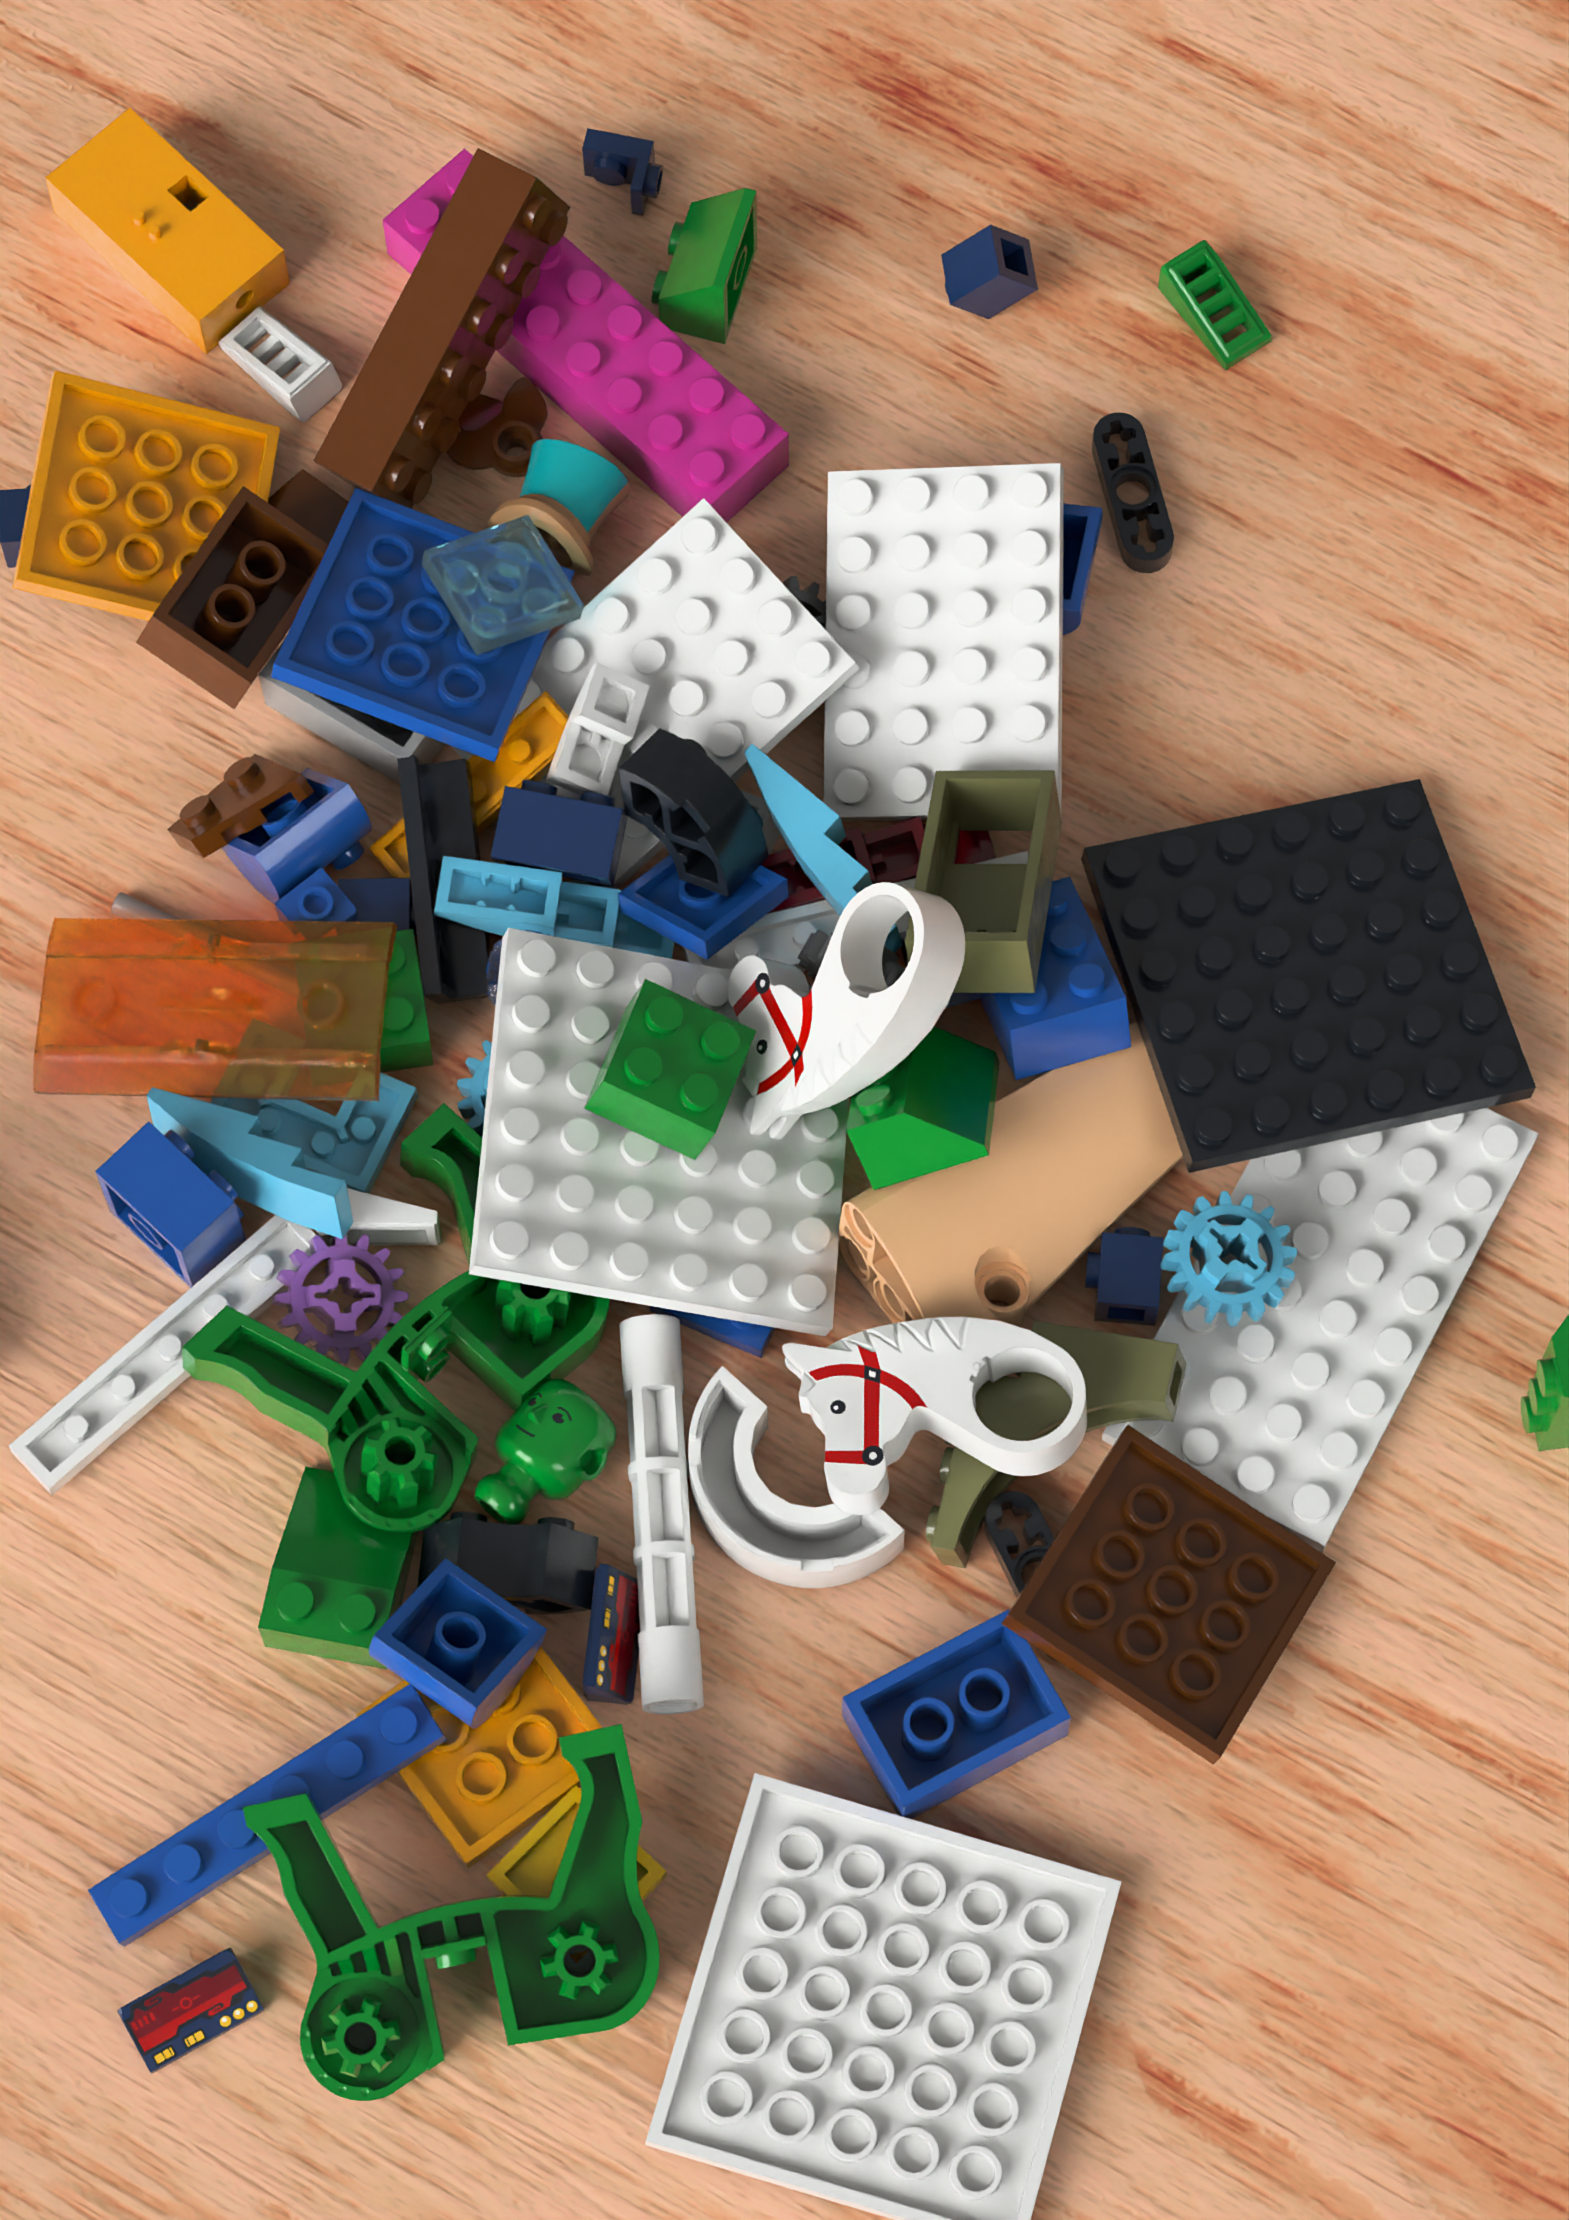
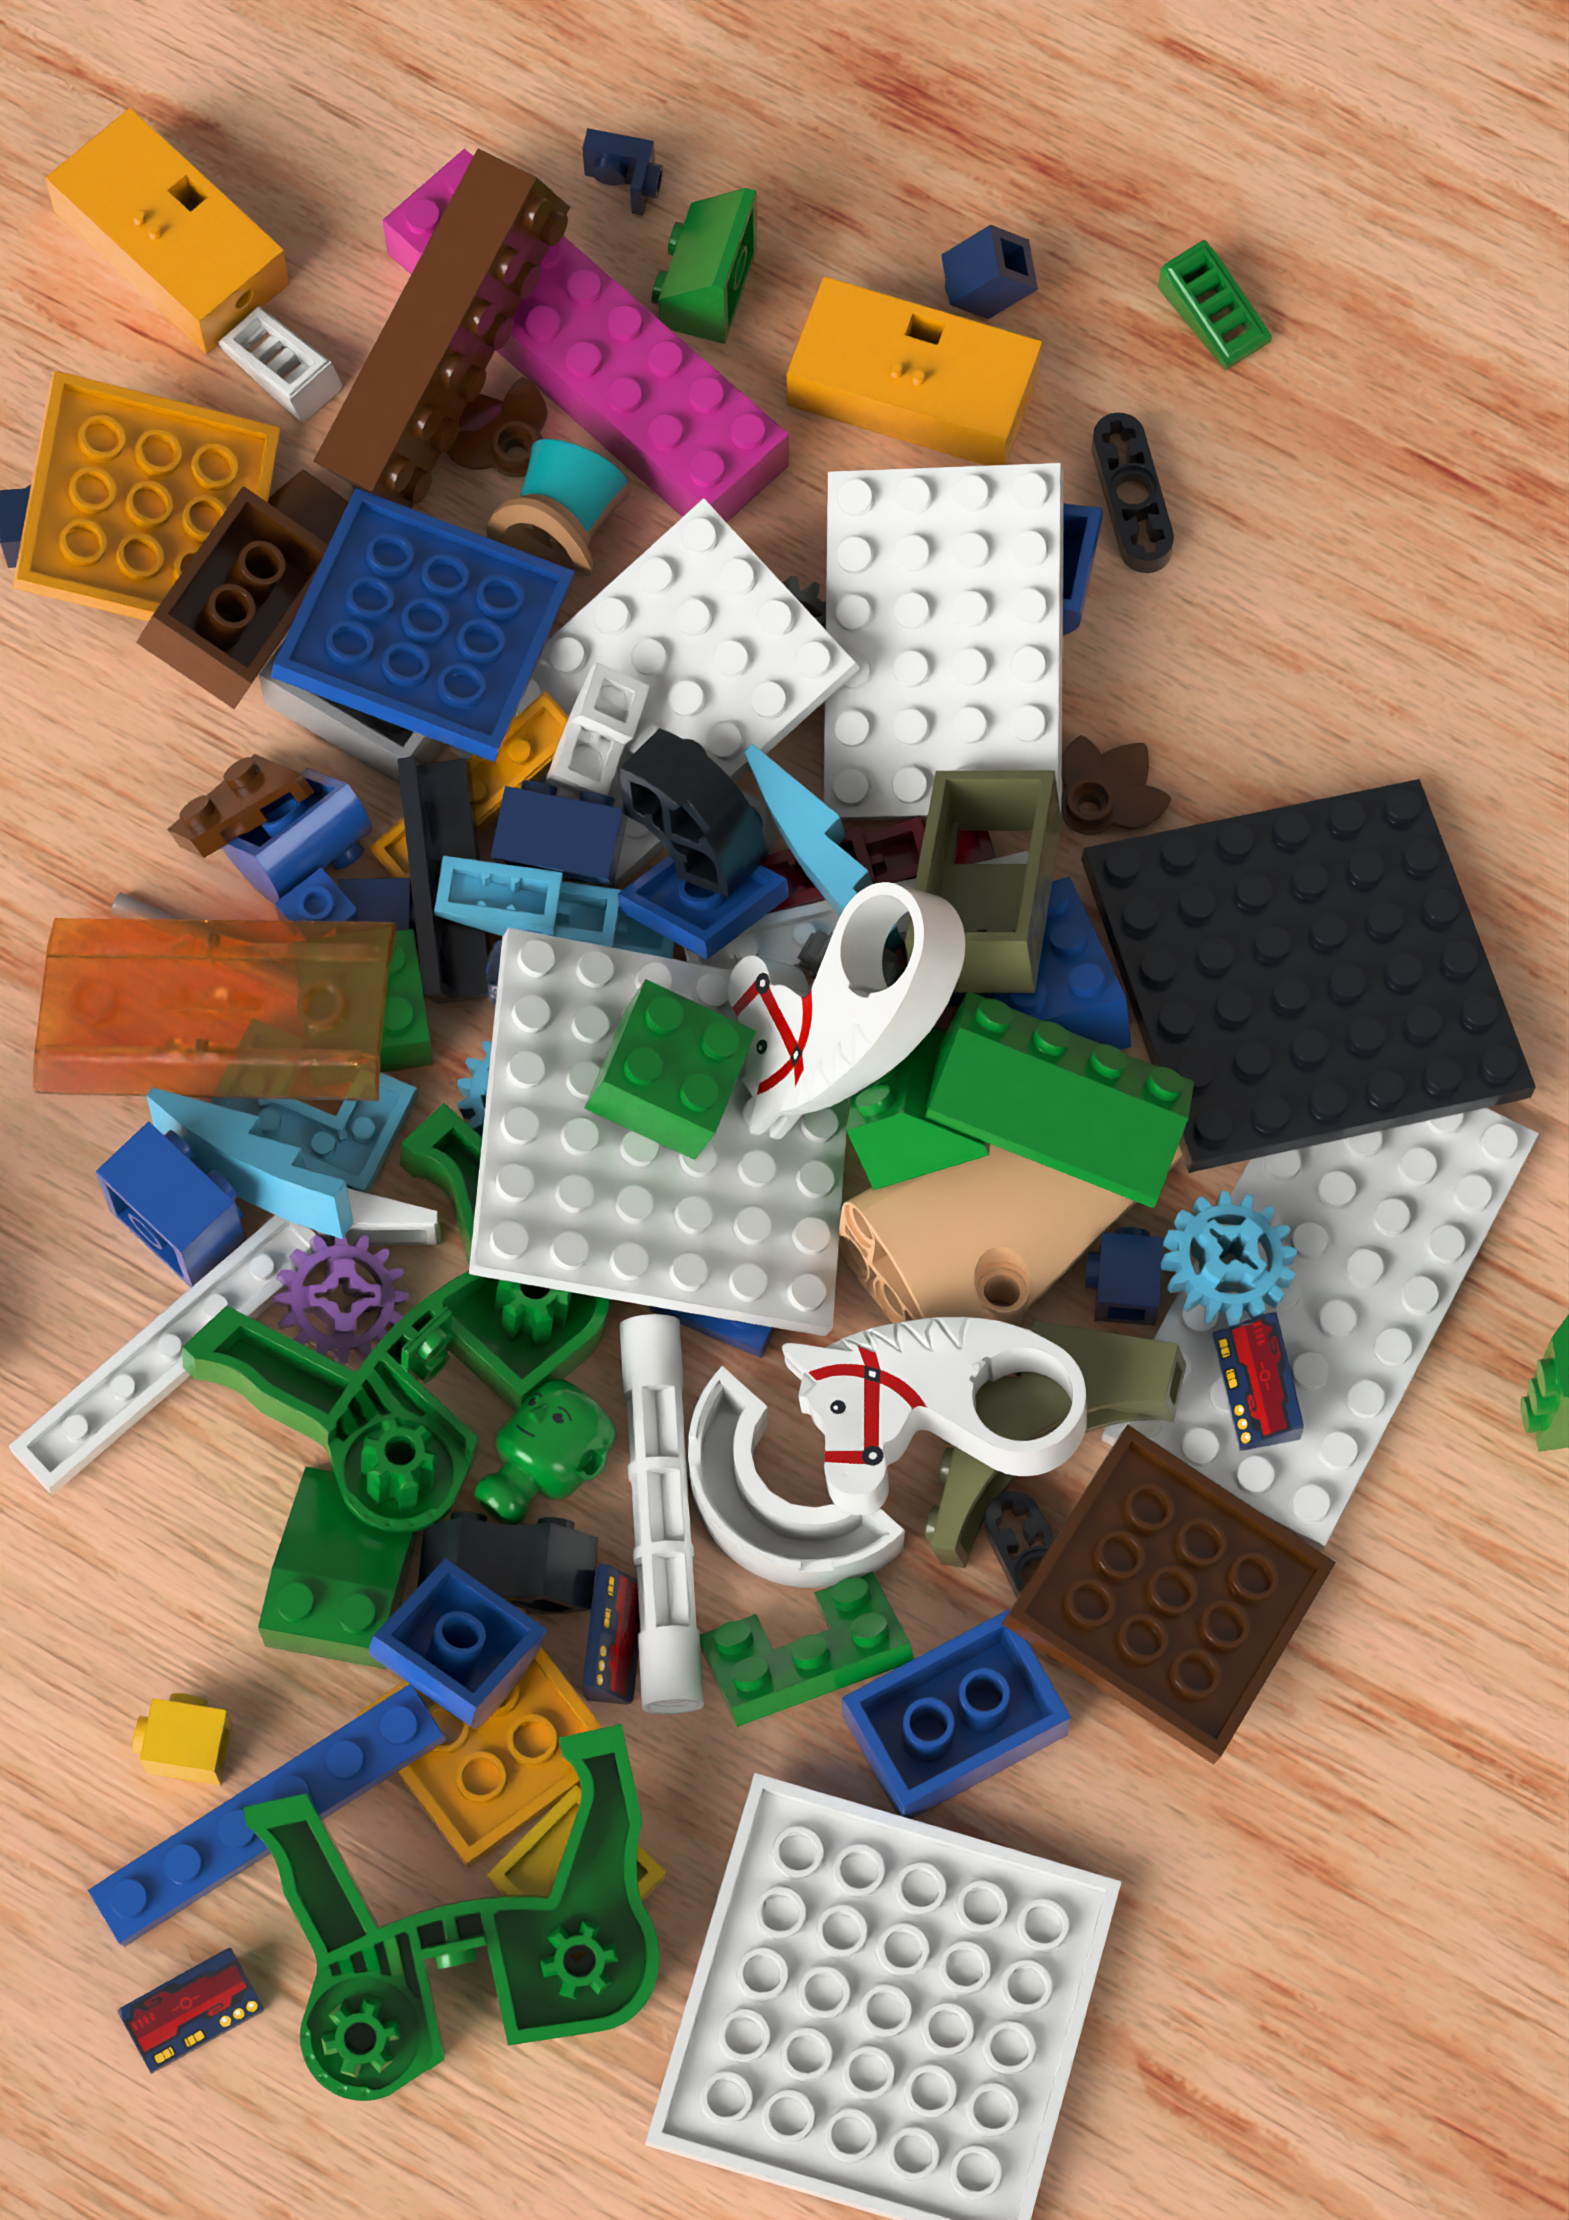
(183, 1739): none -> yellow brick
(502, 584): clear light blue plate -> none
(859, 1644): none -> green plate
(913, 373): none -> light orange brick
(1059, 1099): none -> green slope
(1113, 783): none -> reddish brown plate
(1258, 1382): none -> slope

